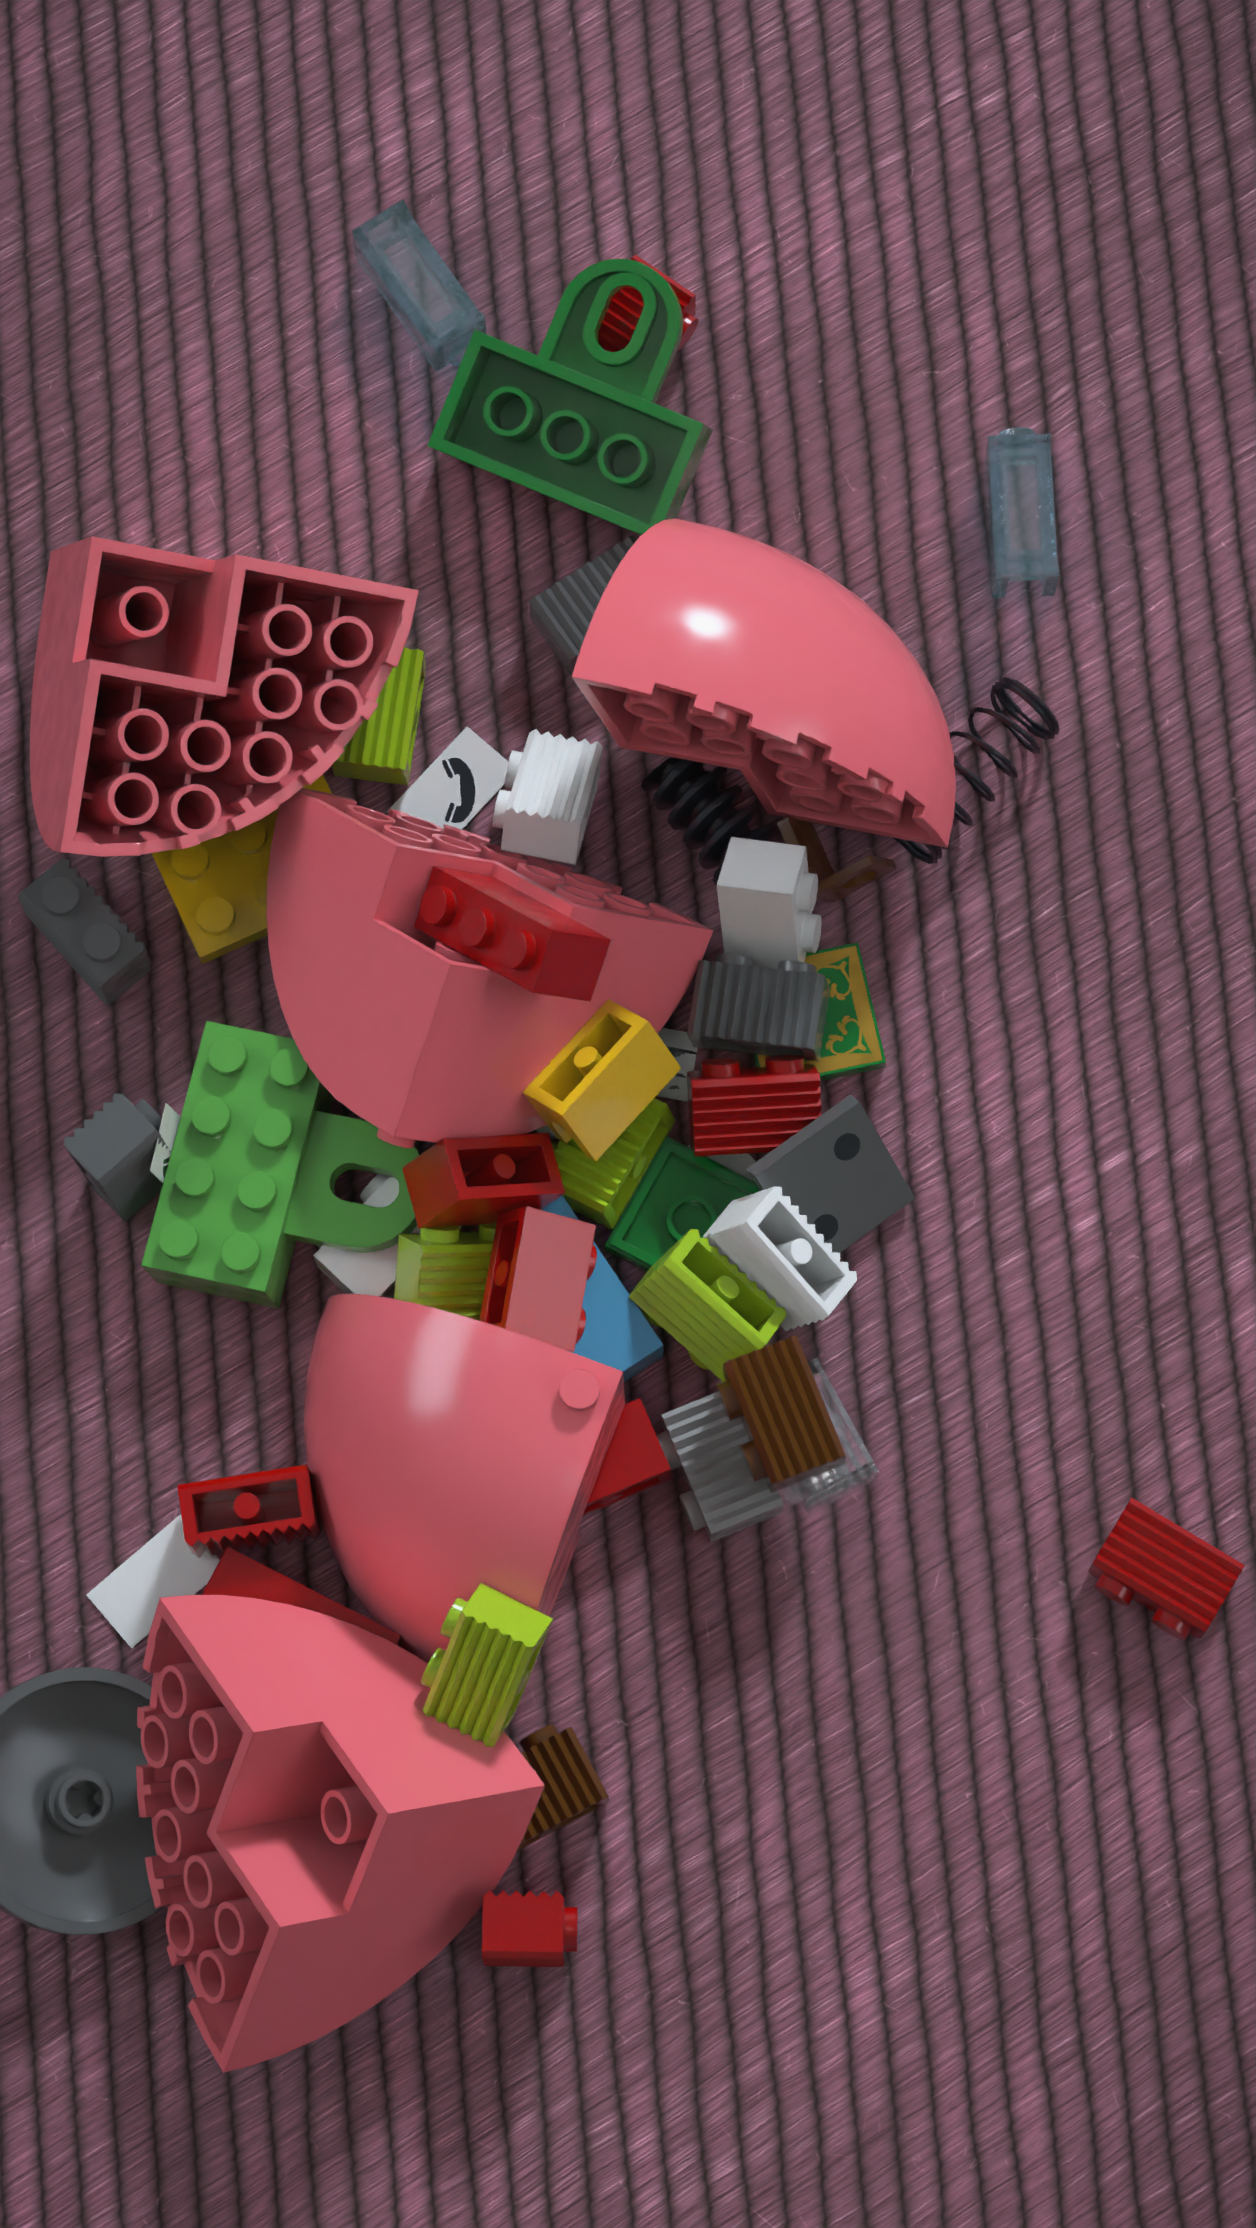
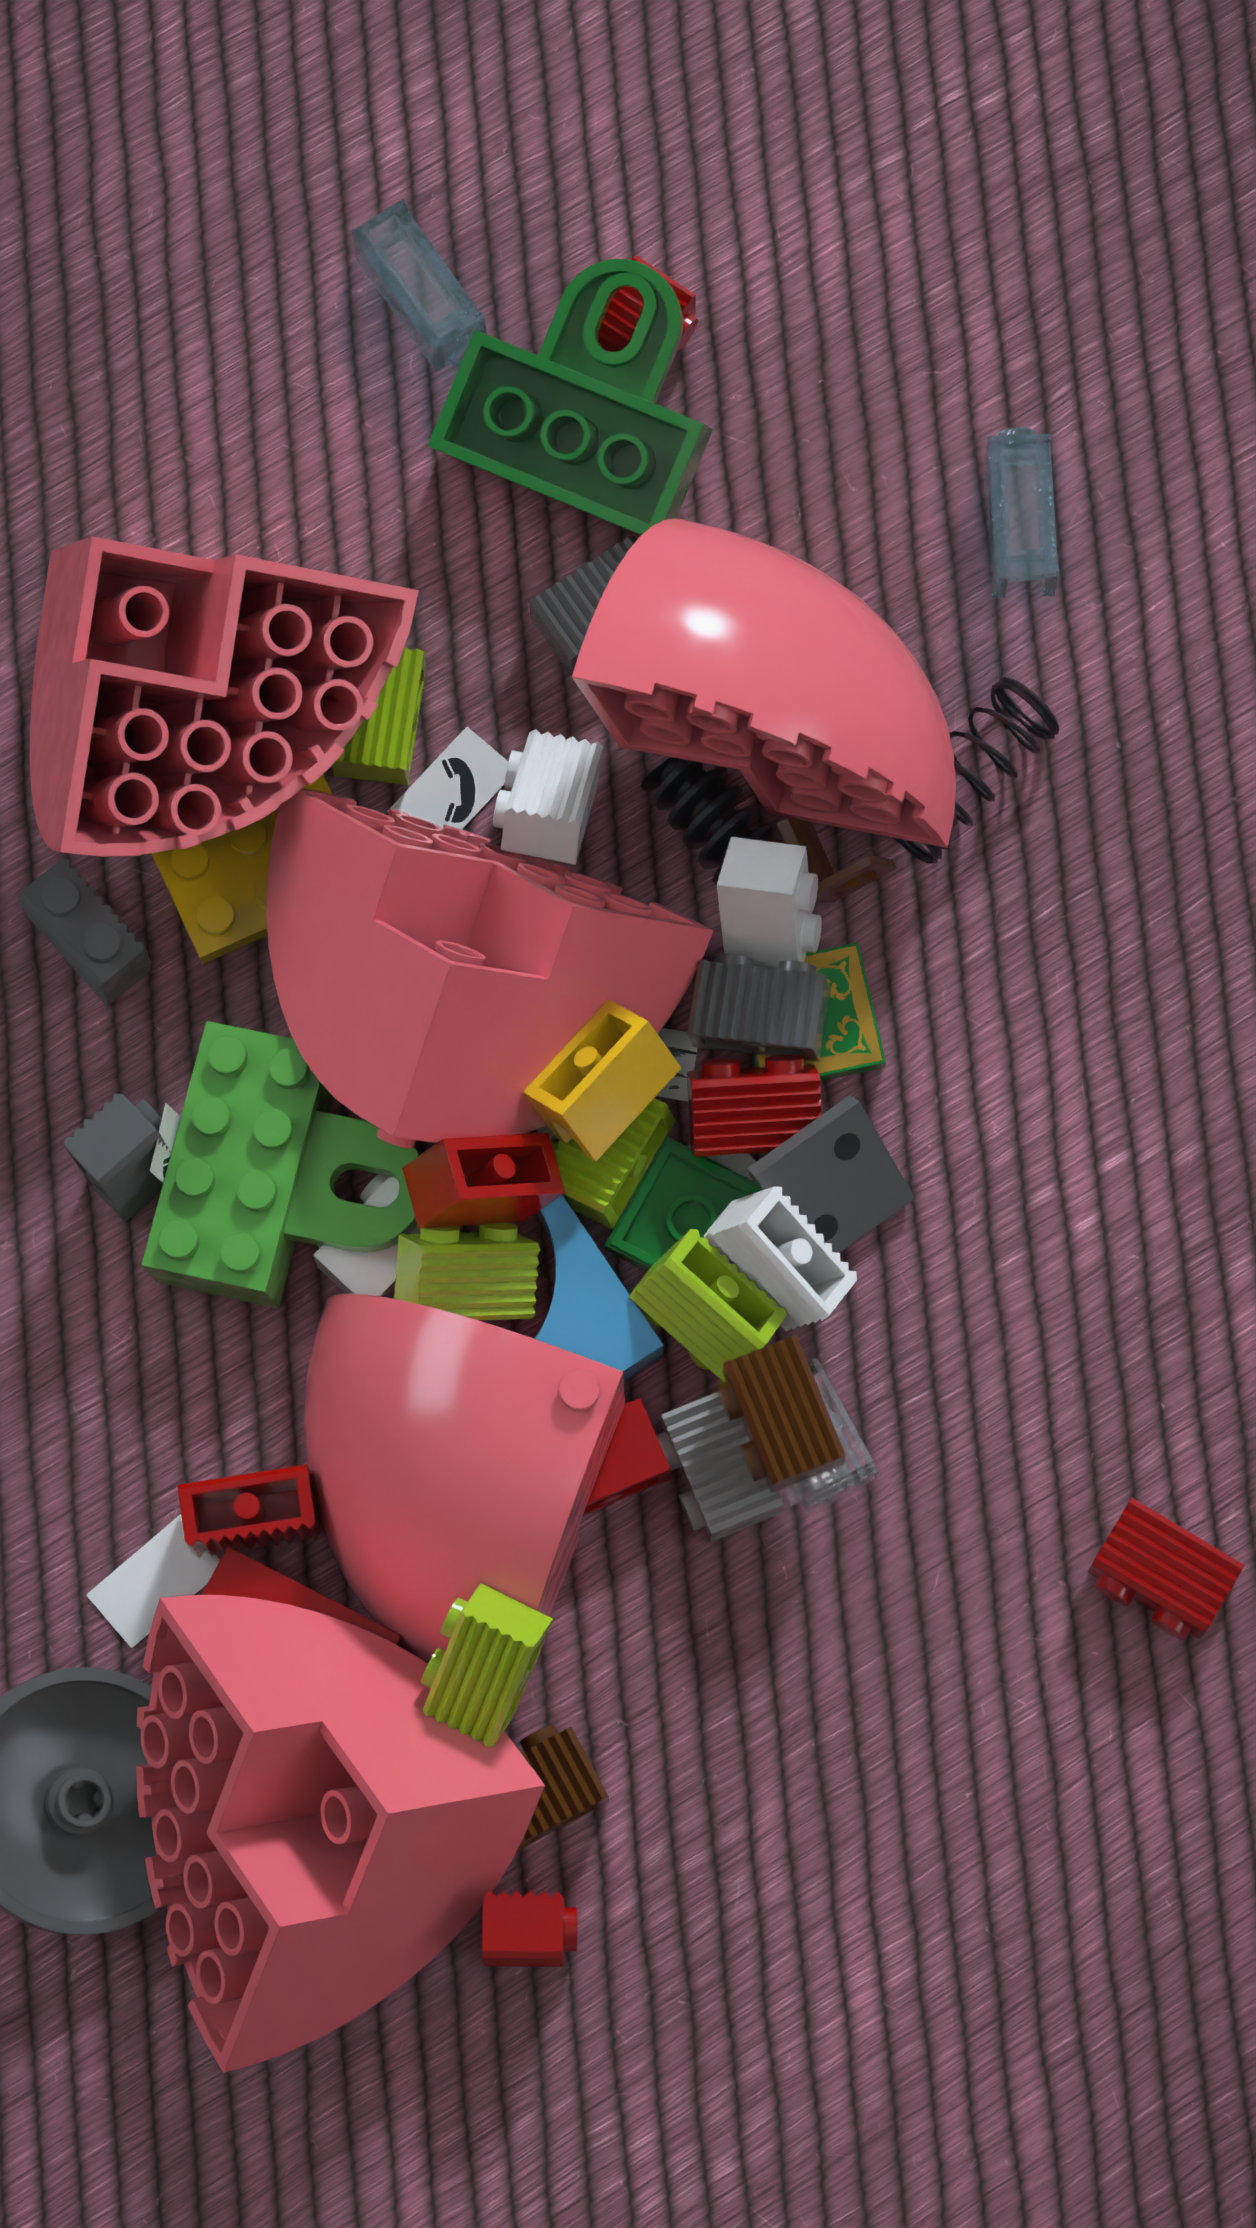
(512, 933): red brick -> none
(539, 1276): brick -> none

